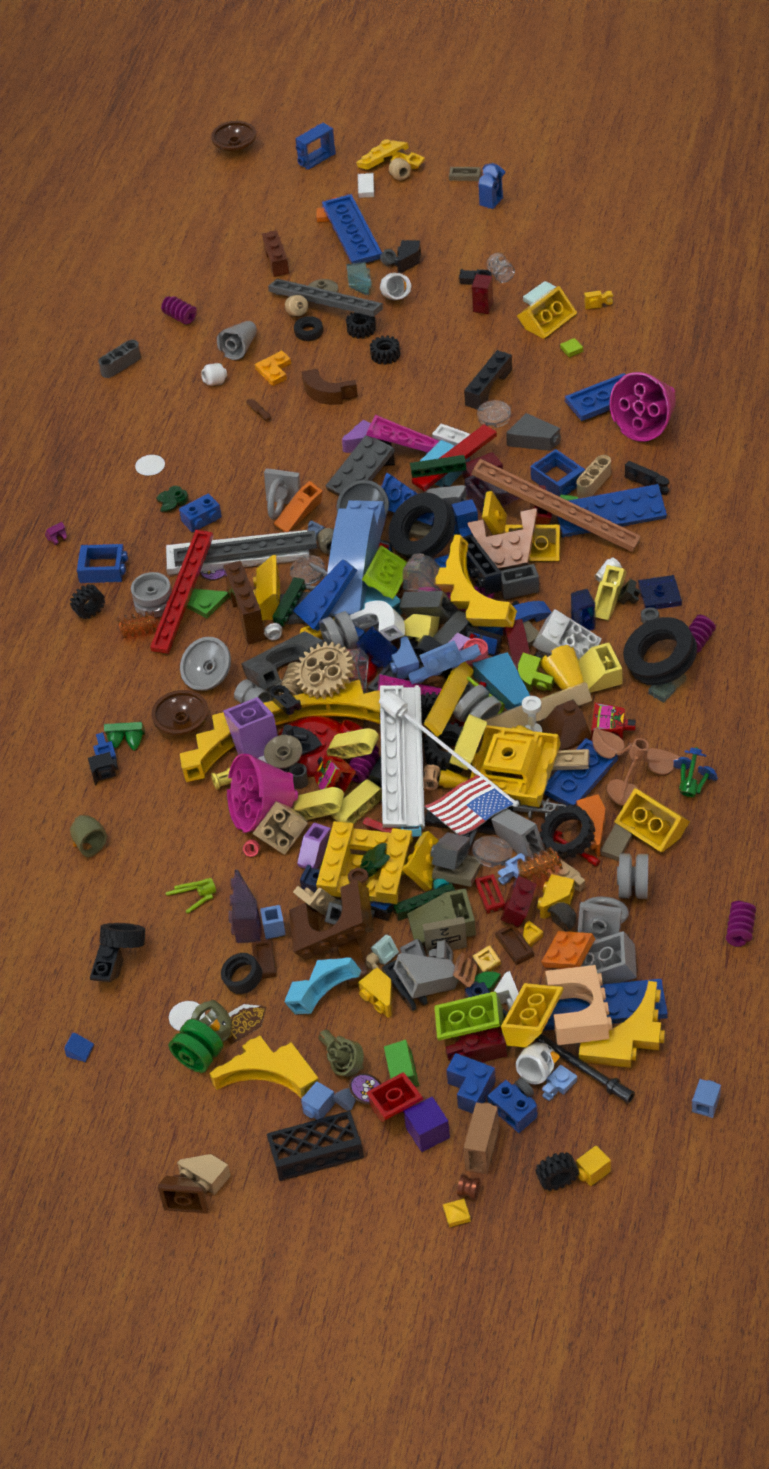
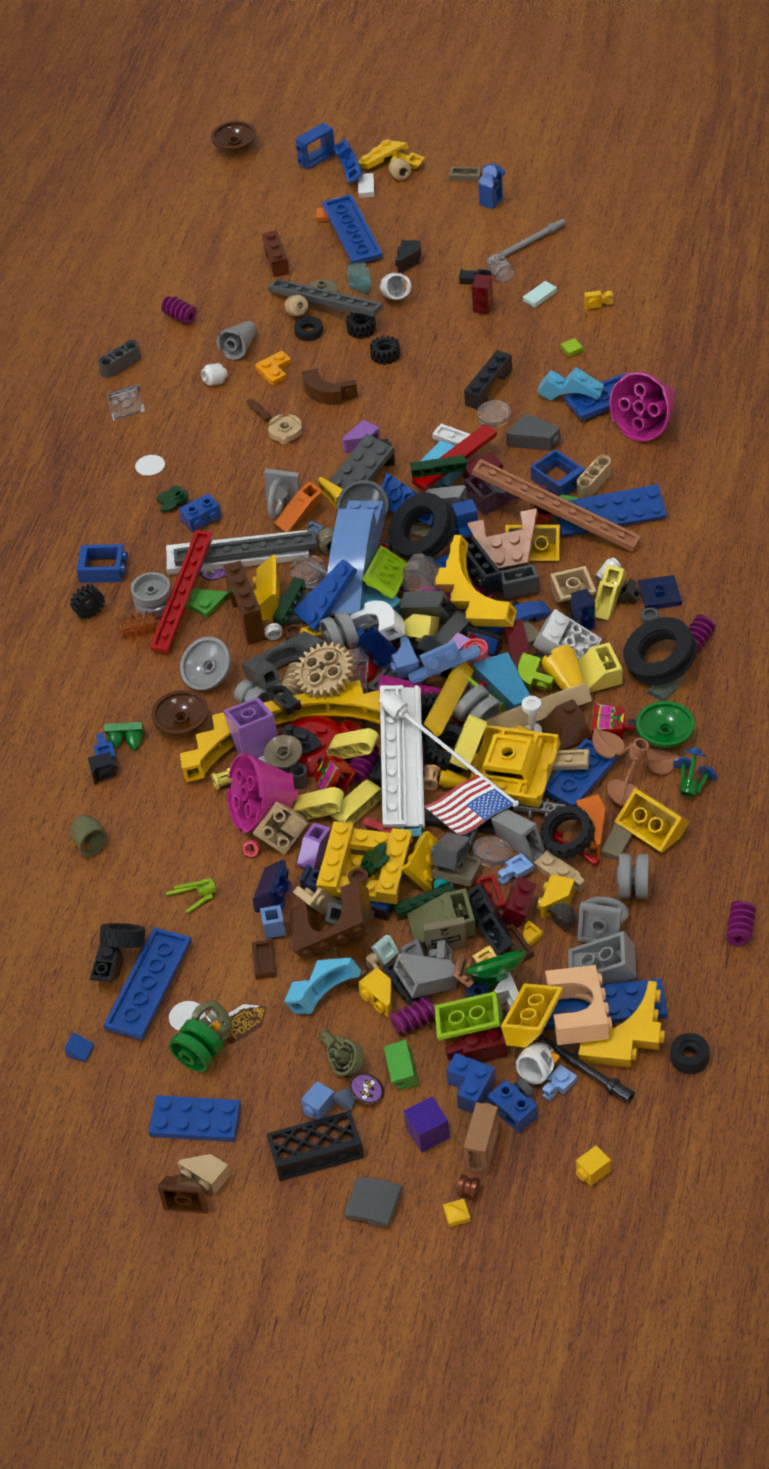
(54, 531): magenta tile -> none
(125, 402): none -> clear slope
(147, 983): none -> blue plate
(195, 1118): none -> blue plate
(234, 963): black tyre -> none
(245, 912): clear purple slope -> none
(260, 1063): yellow arch -> none
(272, 886): none -> clear blue slope
(291, 631): none -> reddish brown tile
(292, 430): none -> tan plate
(330, 491): none -> yellow slope
(348, 160): none -> blue slope
(373, 1201): none -> dark grey slope
(388, 257): dark grey tile -> none
(393, 1097): red slope -> none
(395, 433): dark pink wing -> none
(412, 1016): none -> magenta piece
(489, 919): none -> black slope
(494, 514): yellow plate -> none
(497, 966): none -> green dish
(538, 864): clear orange piece -> none
(547, 313): yellow slope -> none
(550, 228): none -> light grey bar
(557, 1171): black tyre -> none
(568, 950): orange plate -> none
(570, 581): none -> tan slope
(575, 382): none -> medium azure arch
(646, 476): black hinge -> none
(665, 724): none -> green dish
(686, 1064): none -> black tyre
(706, 1098): medium blue brick -> none

